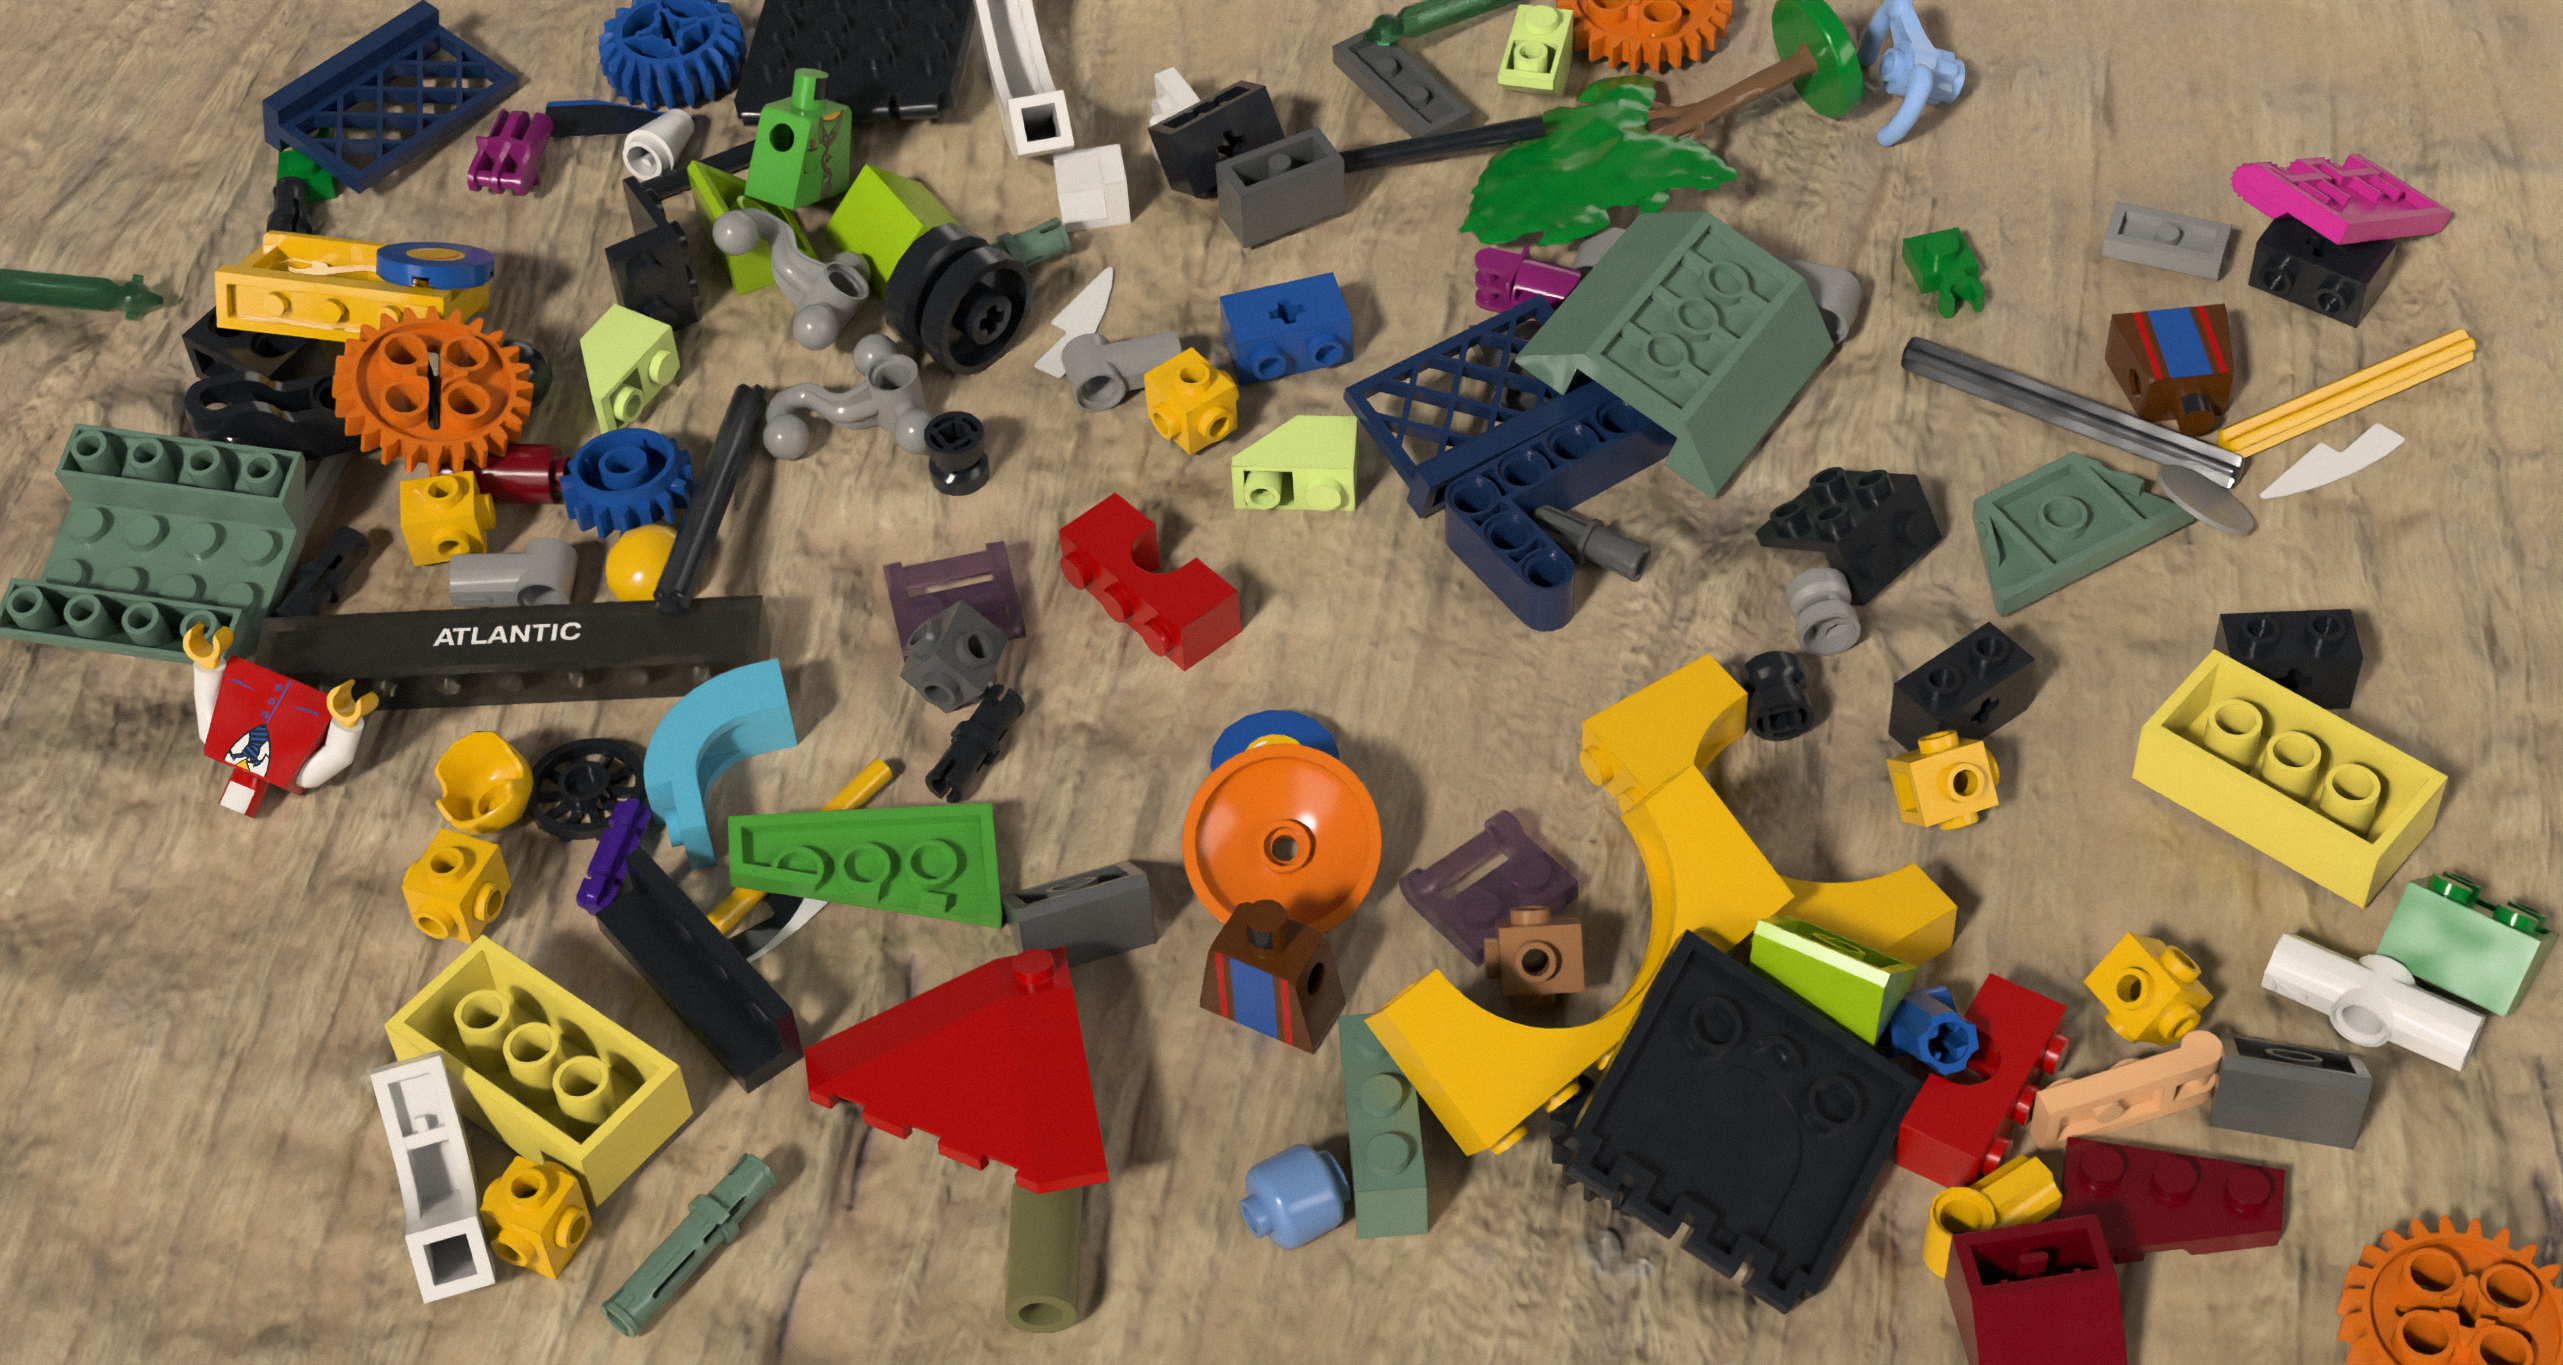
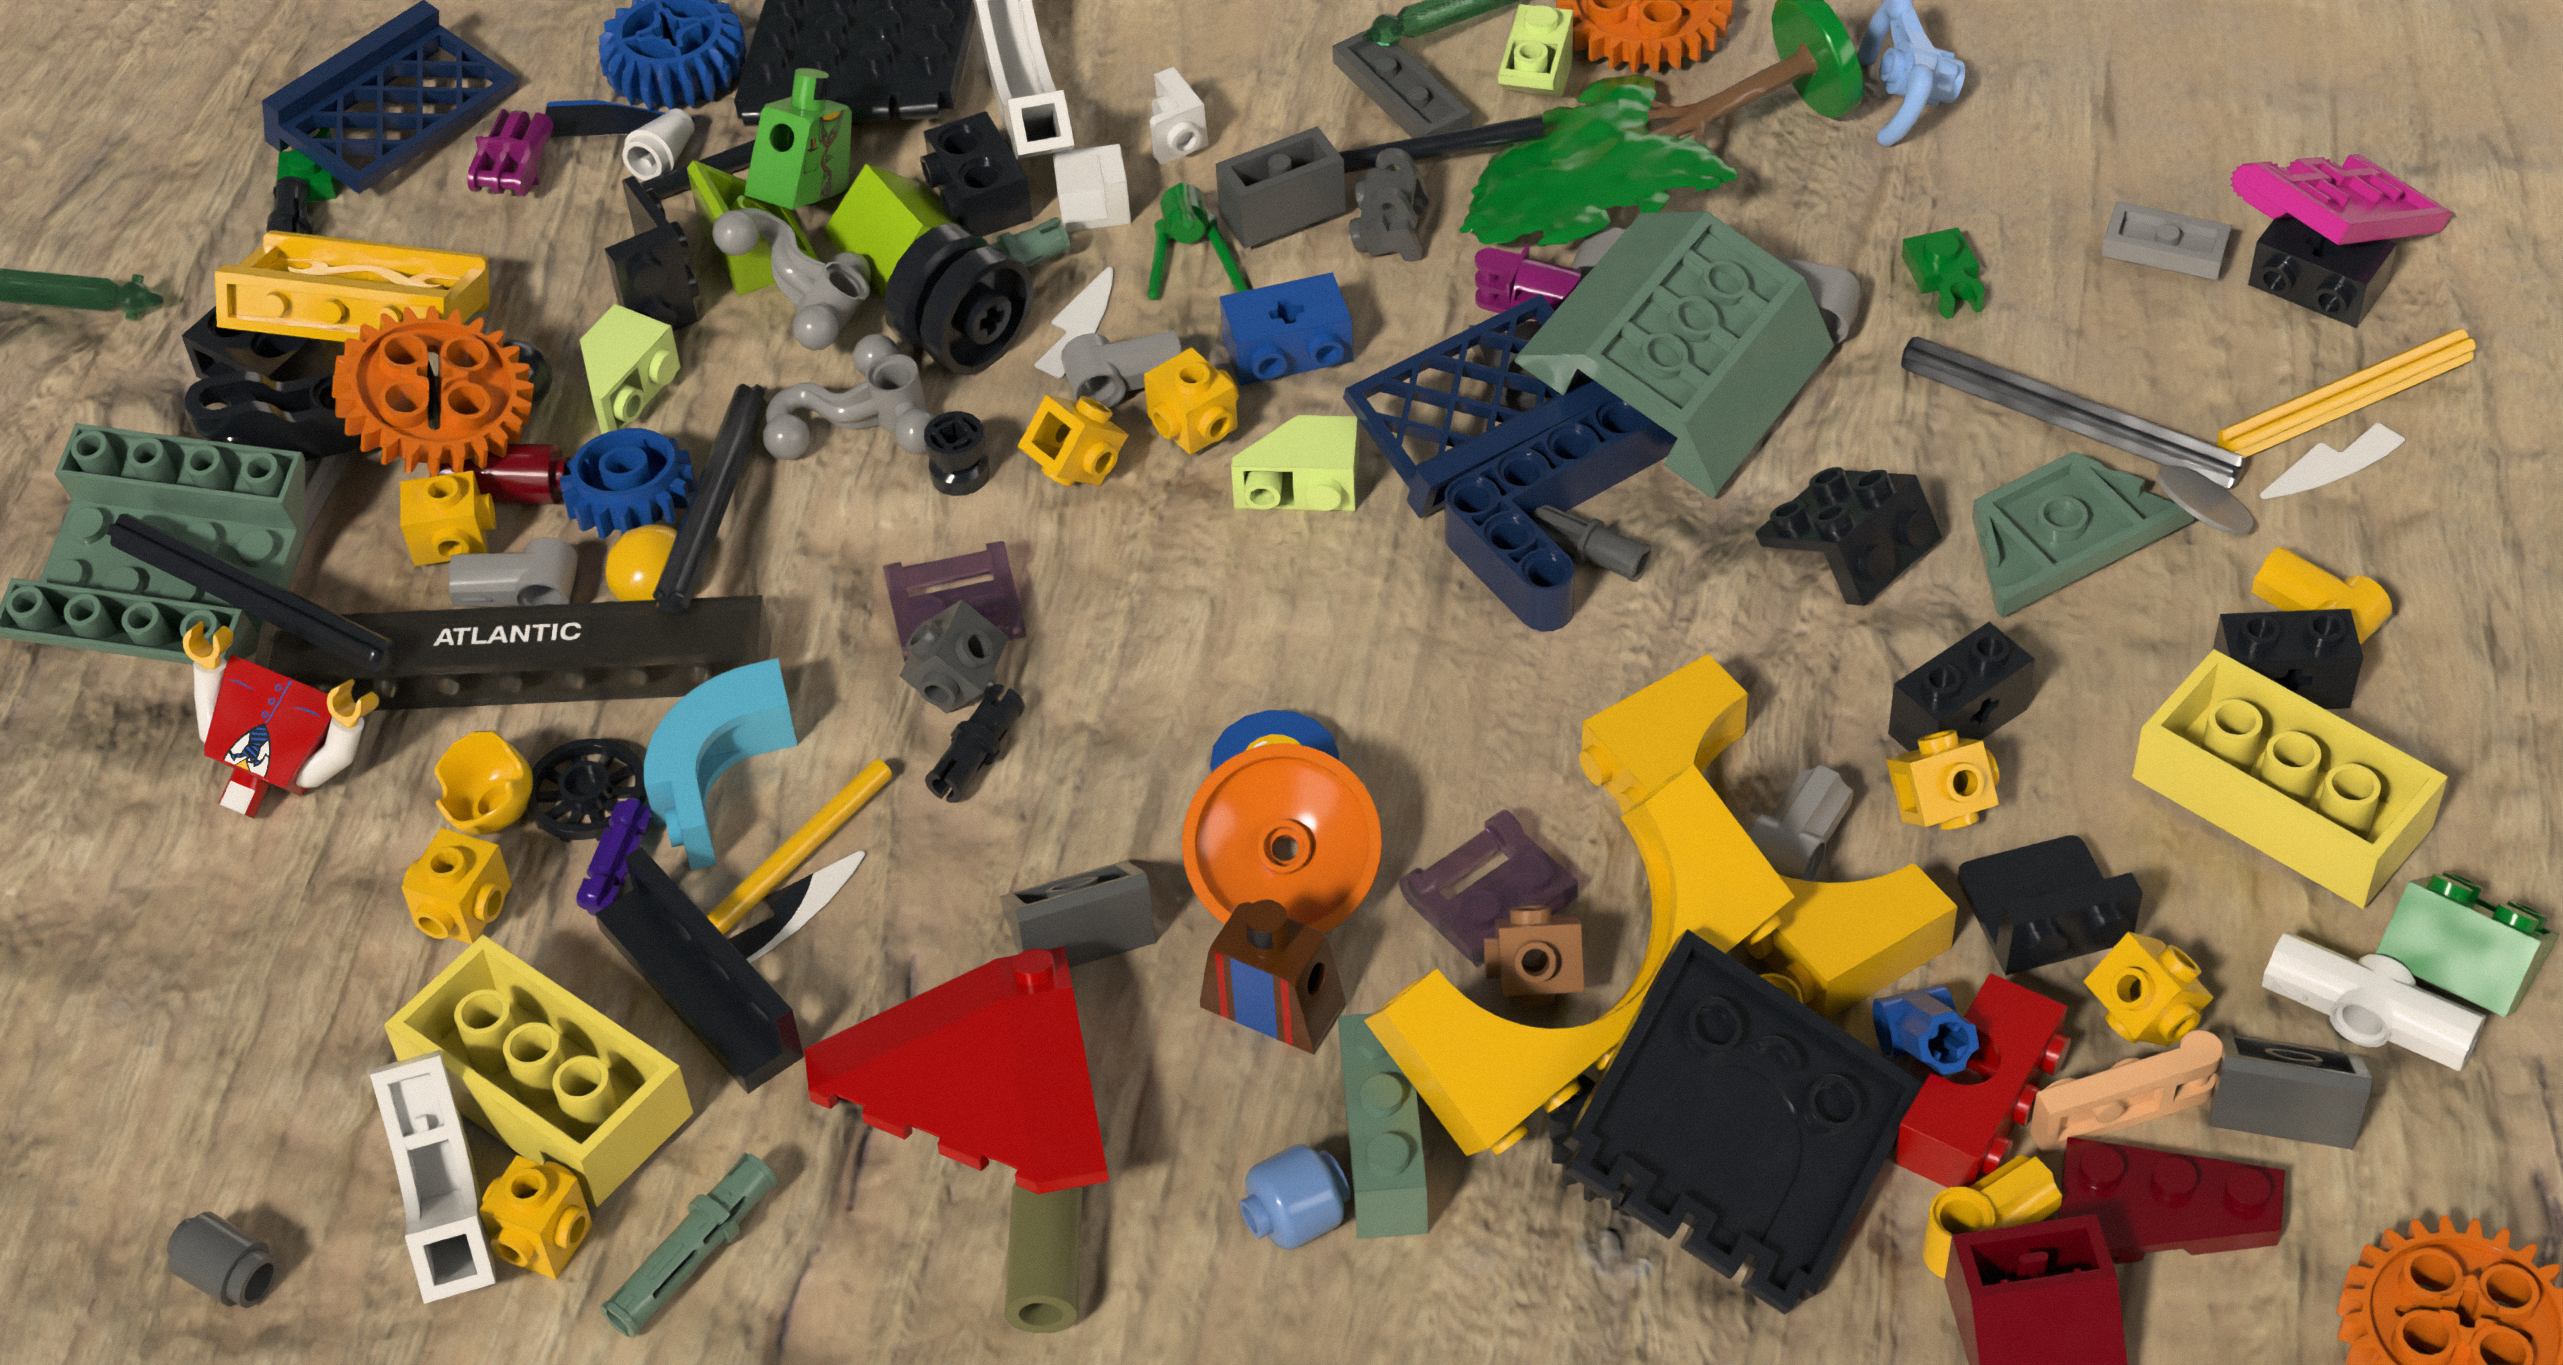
(221, 1260): none -> dark grey brick
(252, 593): none -> black axle
(342, 557): black pin -> none
(435, 262): blue tile -> none
(885, 859): bright green wing -> none
(976, 175): none -> black brick
(1073, 440): none -> yellow brick
(1175, 612): red arch -> none
(1186, 221): none -> green plant
(1190, 137): black brick -> none
(1390, 207): none -> dark grey piece
(1777, 696): black wheel -> none
(1803, 823): none -> light grey piece
(1823, 611): light grey wheel -> none
(1831, 974): lime slope -> none
(2048, 903): none -> black bracket
(2174, 364): reddish brown torso -> none
(2301, 586): none -> yellow piece

